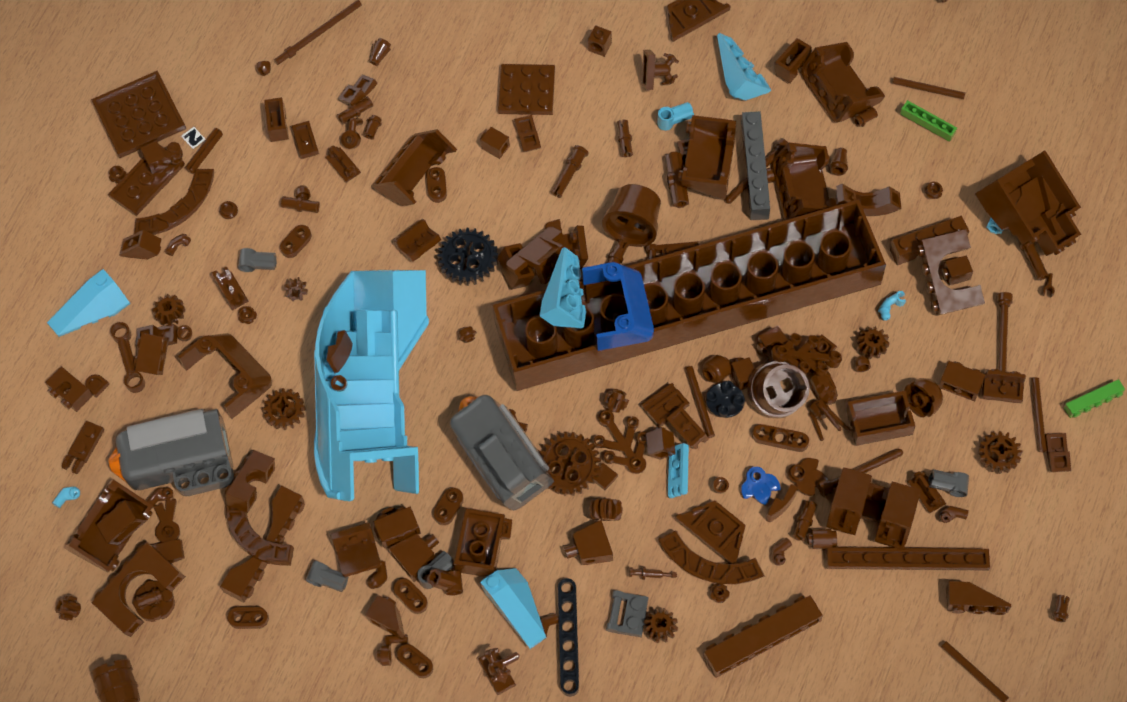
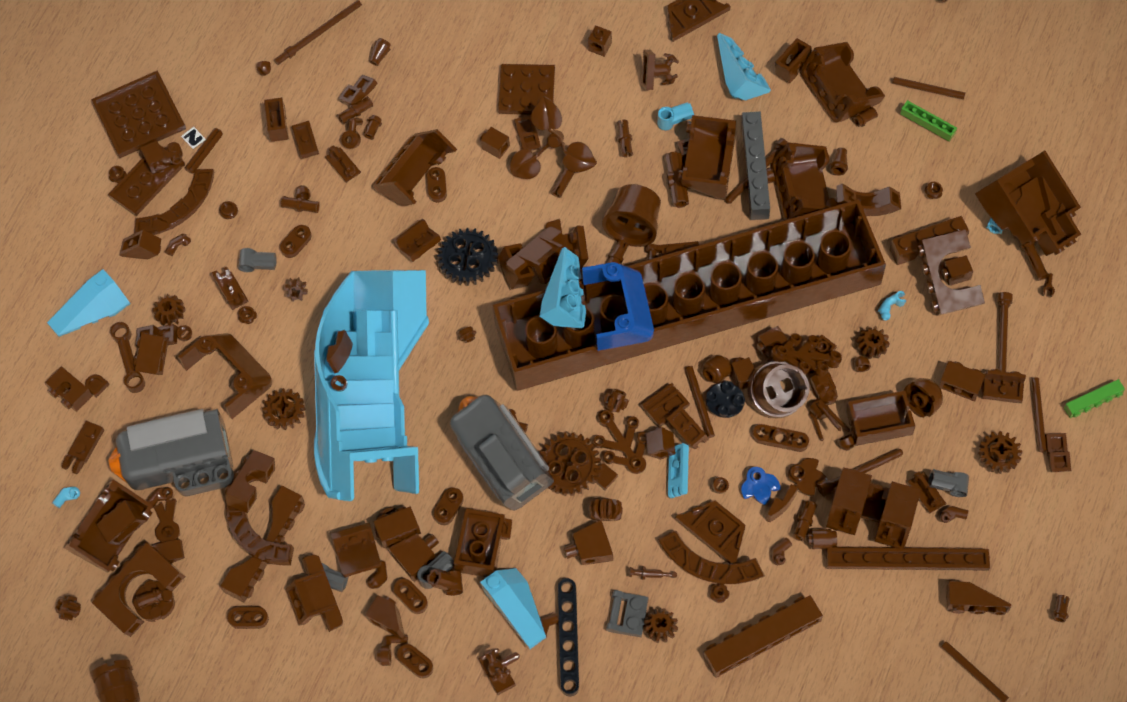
(313, 595): none -> reddish brown plate
(548, 116): none -> reddish brown plant
(846, 442): none -> reddish brown hinge

